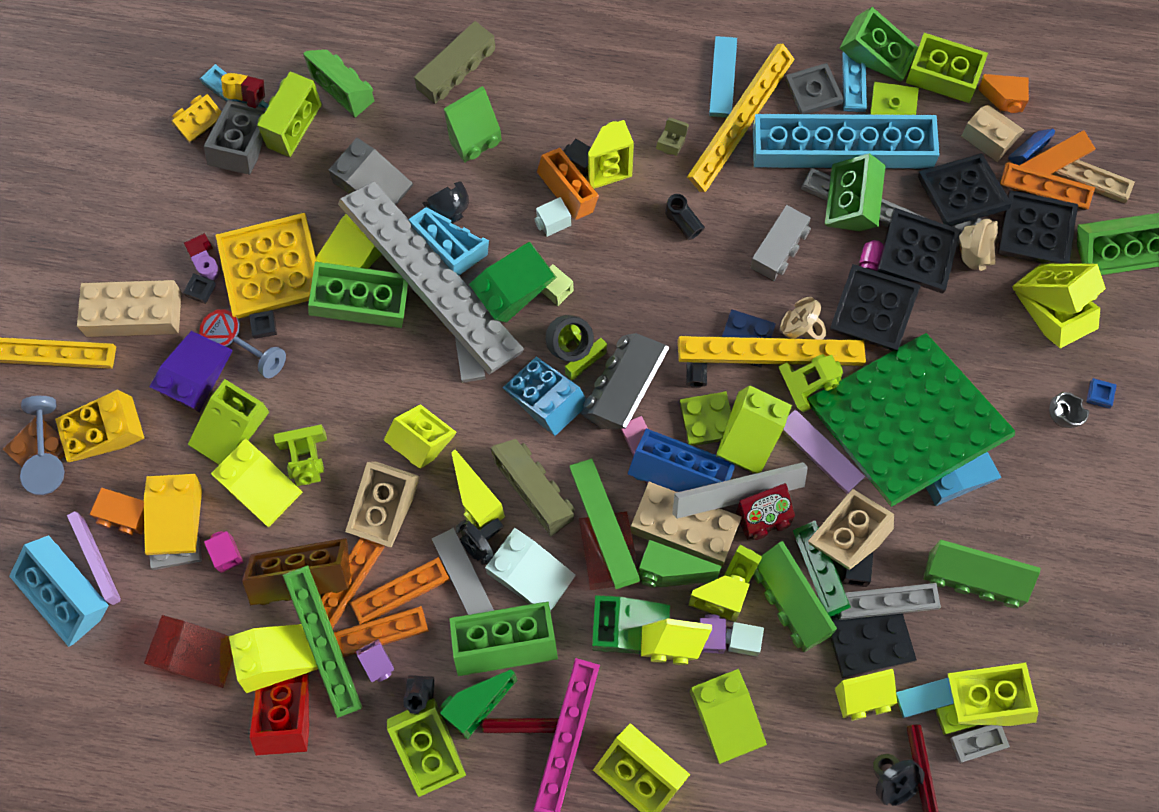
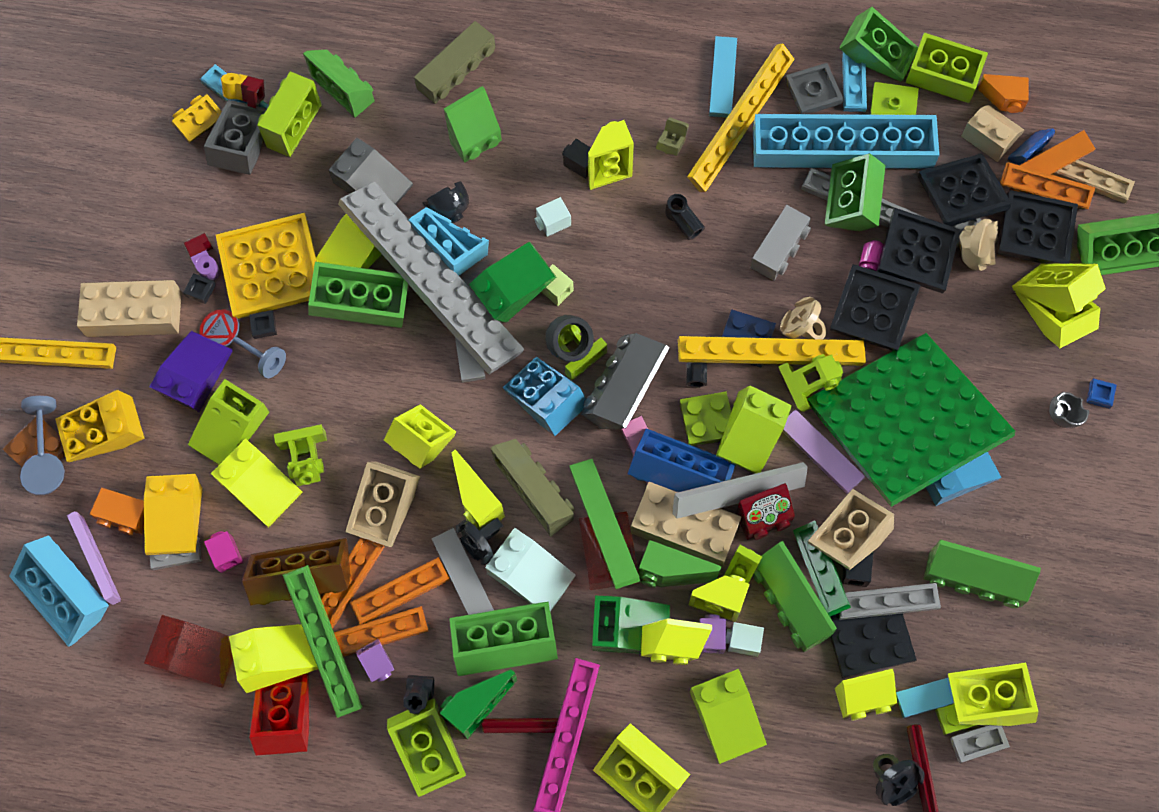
(568, 183): orange brick -> none

